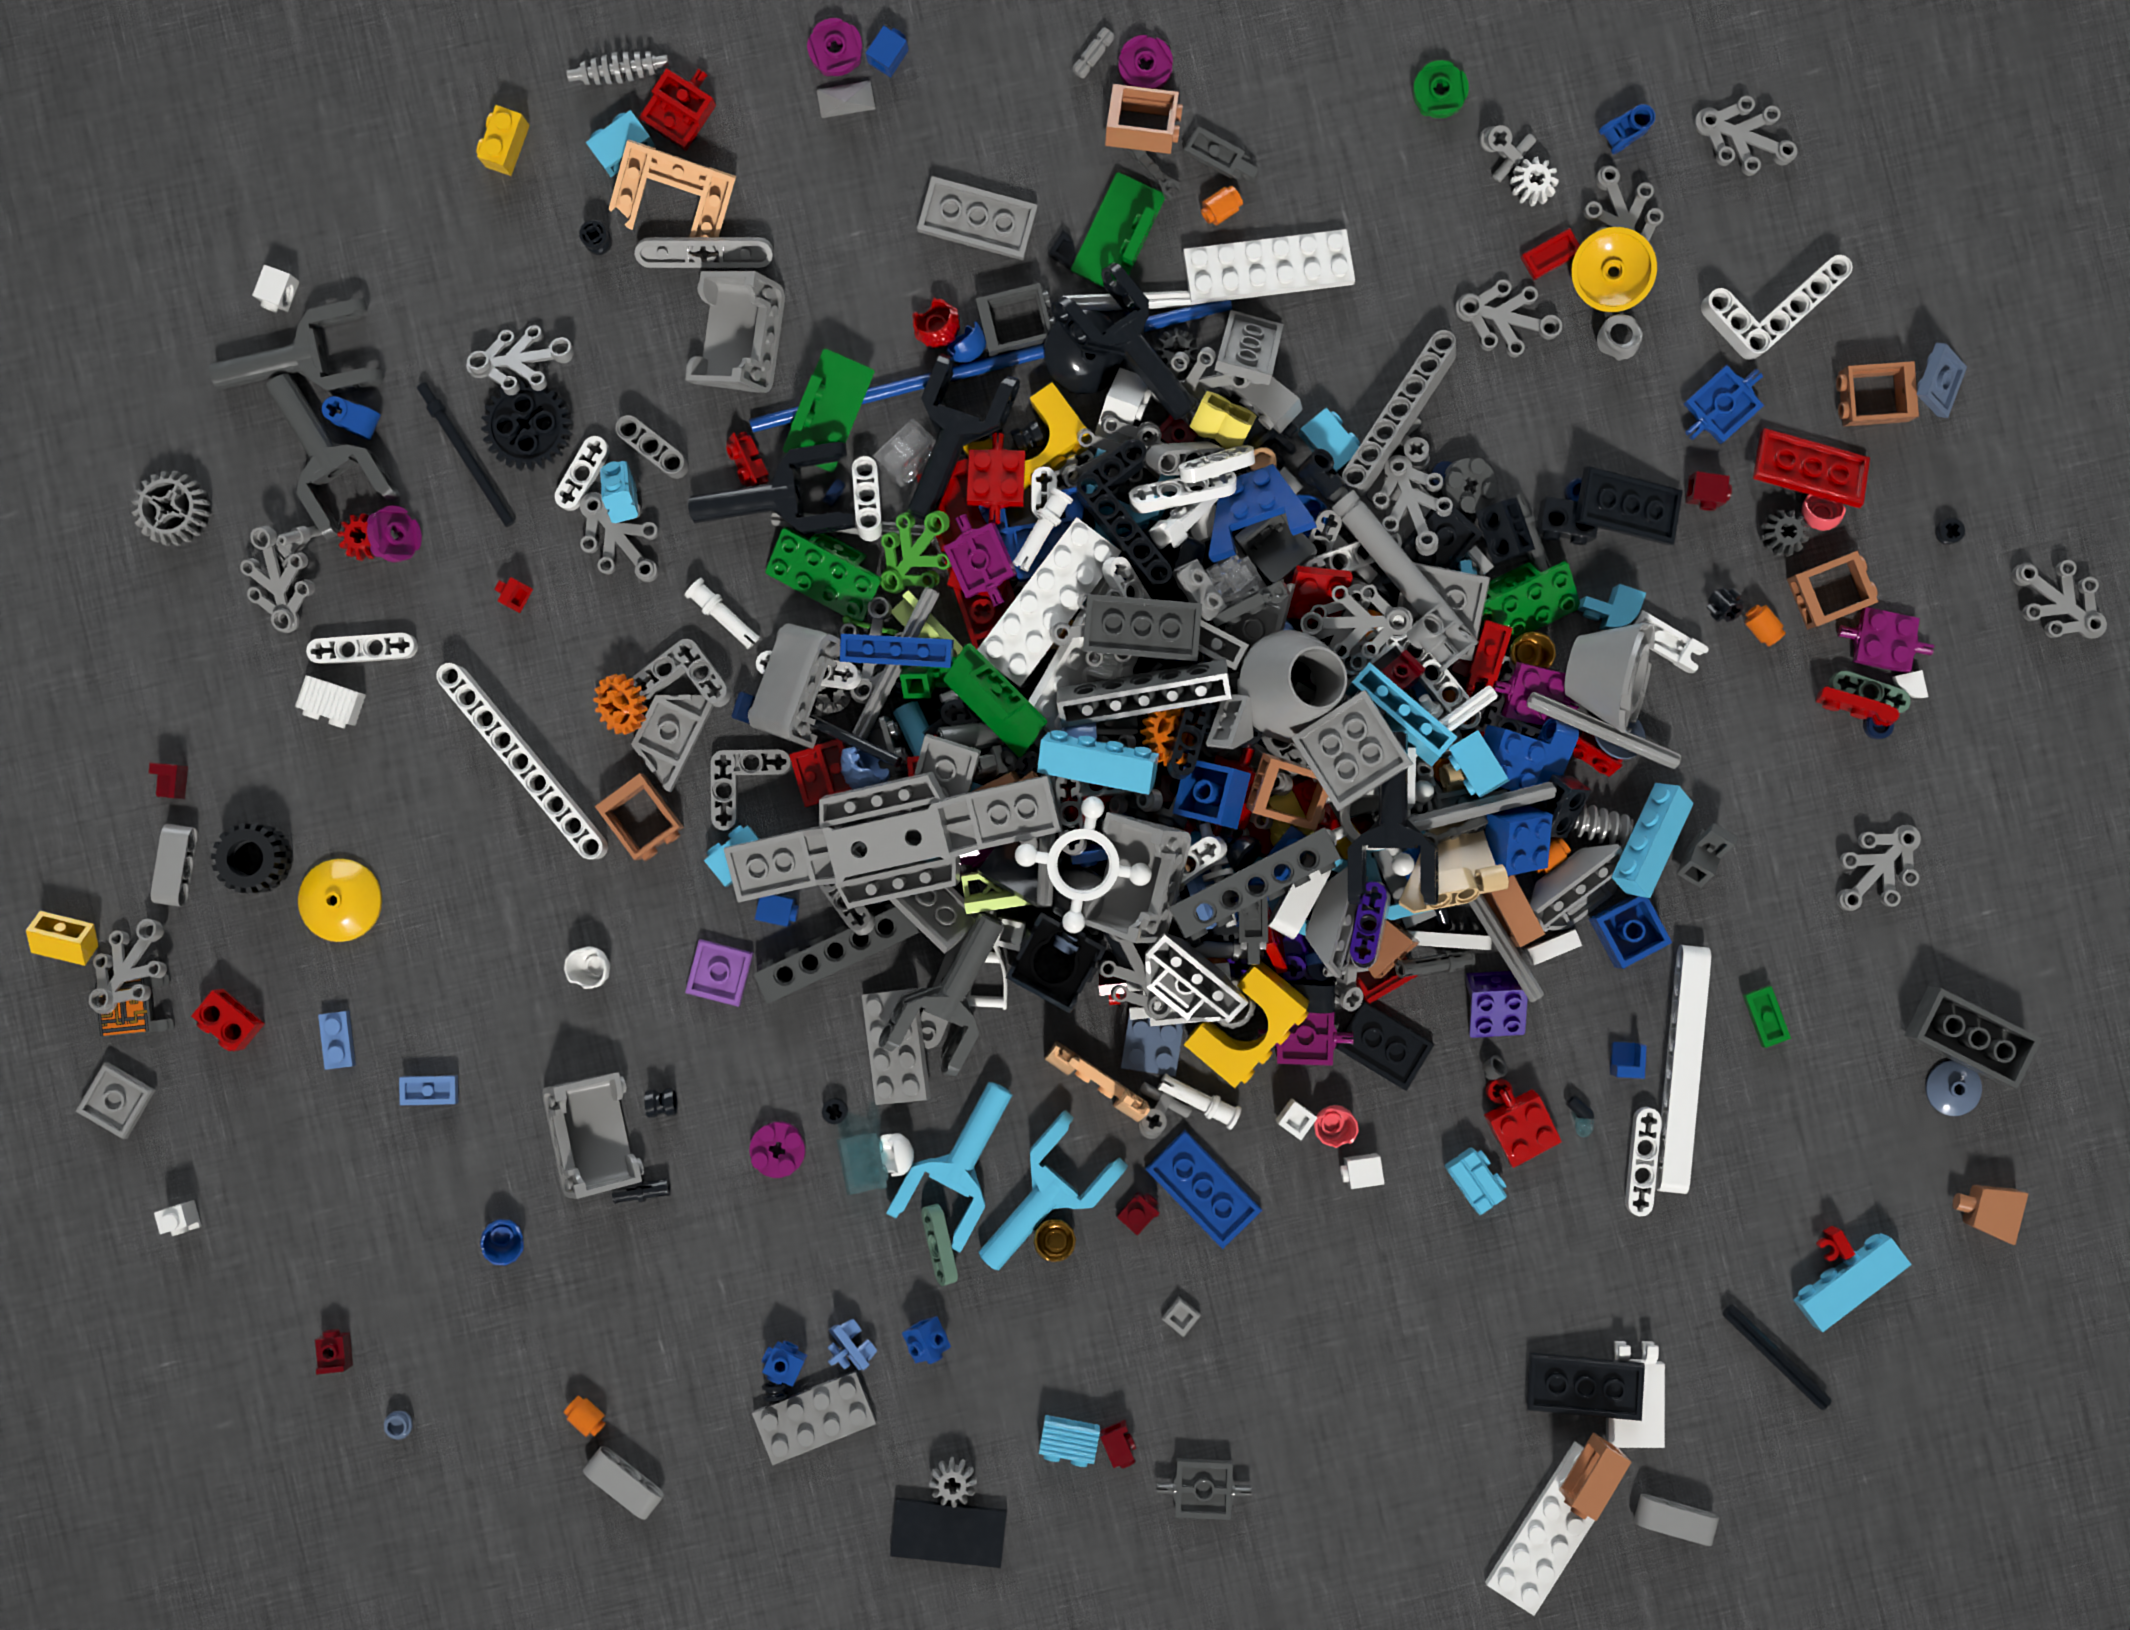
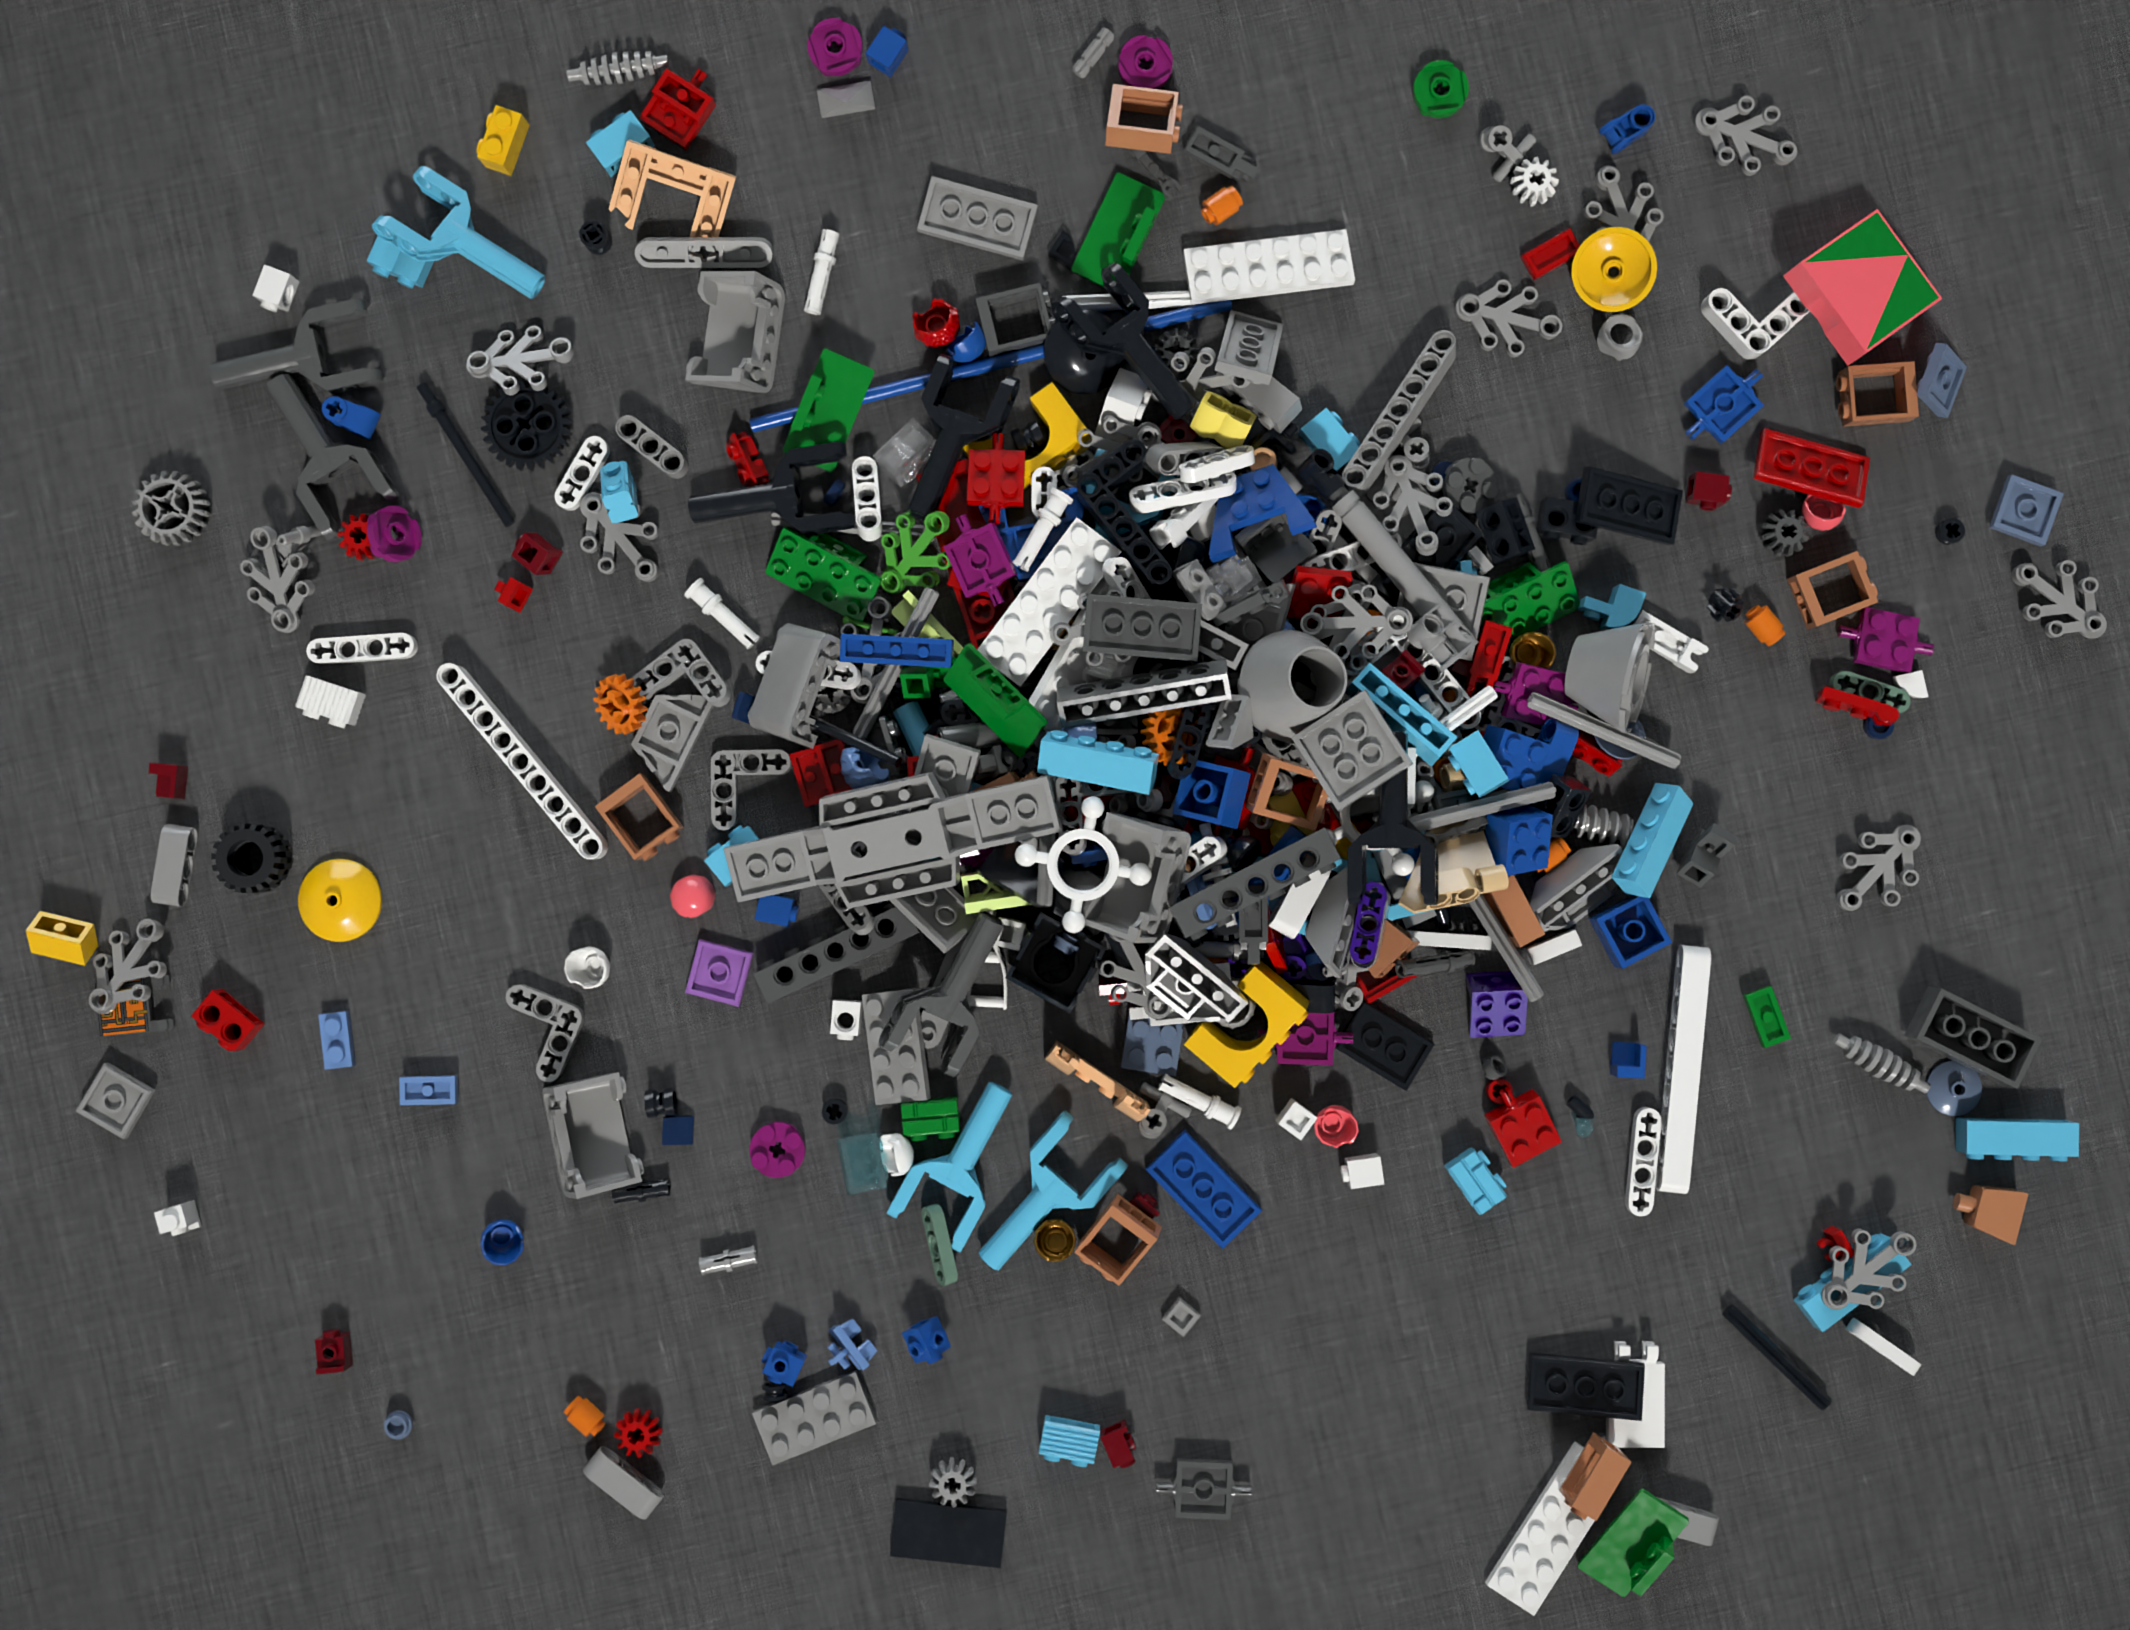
(392, 261): none -> medium azure brick
(457, 236): none -> medium azure piece
(536, 553): none -> dark red brick
(555, 1018): none -> light grey beam
(627, 1431): none -> red gear
(678, 1130): none -> dark blue slope
(692, 896): none -> coral hair
(728, 1260): none -> light grey pin
(823, 263): none -> white pin
(855, 1008): none -> white brick
(931, 1117): none -> green brick
(1134, 1221): none -> nougat window
(1635, 1545): none -> green bracket
(1862, 287): none -> coral tile
(1864, 1272): none -> light grey plant
(1882, 1063): none -> light grey piece
(1883, 1346): none -> white beam
(2017, 1137): none -> medium azure brick
(2026, 510): none -> sand blue plate

